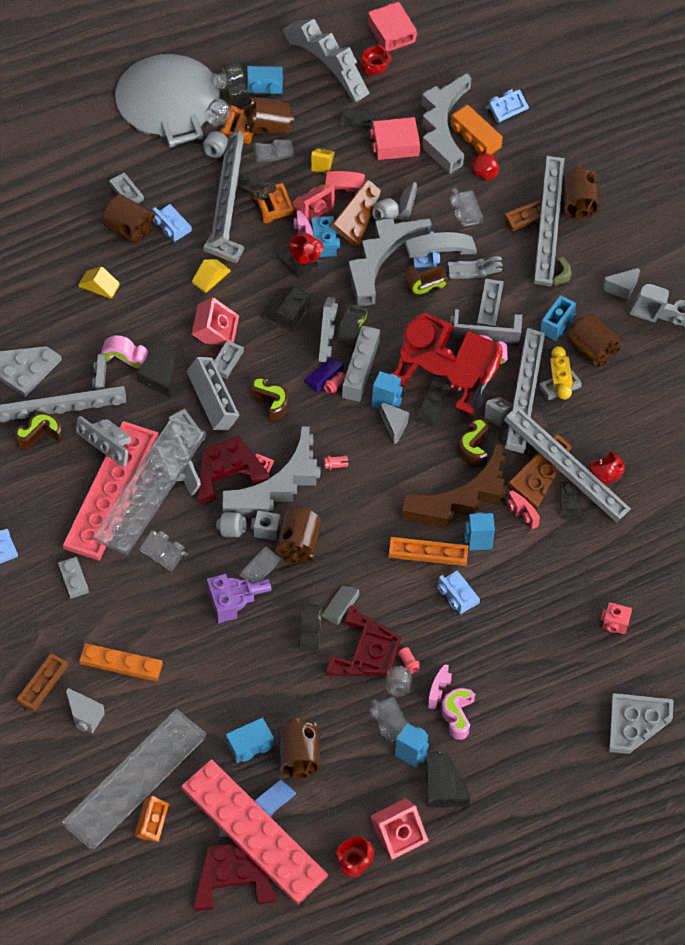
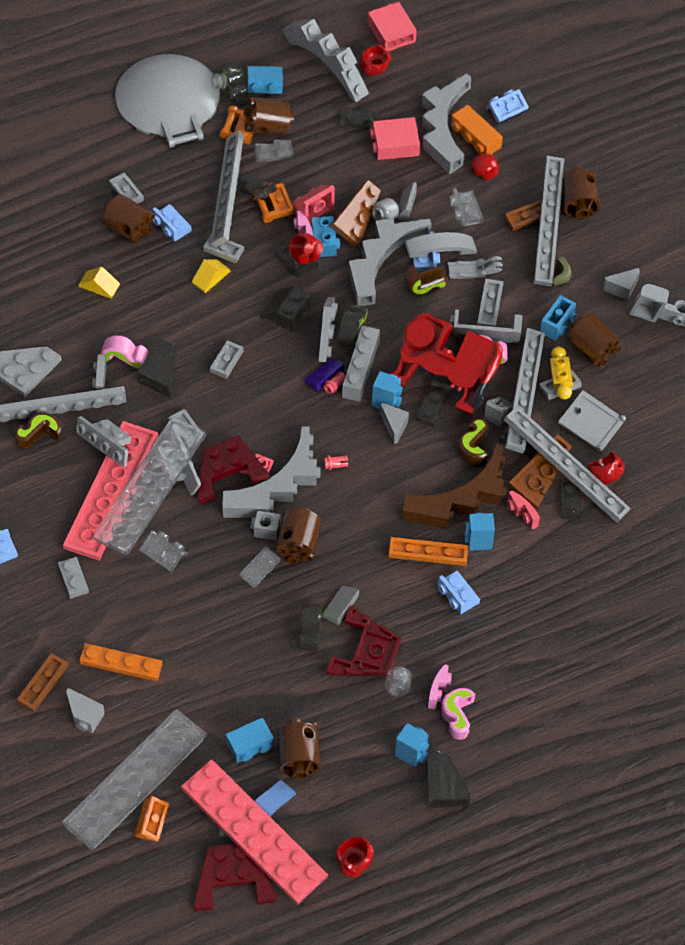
(212, 393): light grey brick -> none
(214, 323): coral slope -> none
(215, 144): light grey head -> none
(217, 112): clear head -> none
(231, 524): light grey head -> none
(232, 595): medium lavender brick -> none
(272, 394): reddish brown animal -> none
(322, 160): yellow slope -> none
(345, 180): coral slope -> none
(389, 718): clear bracket -> none
(399, 828): coral slope -> none
(408, 660): coral pin -> none
(594, 421): none -> light grey container
(616, 618): coral brick -> none
(636, 720): light grey plate -> none

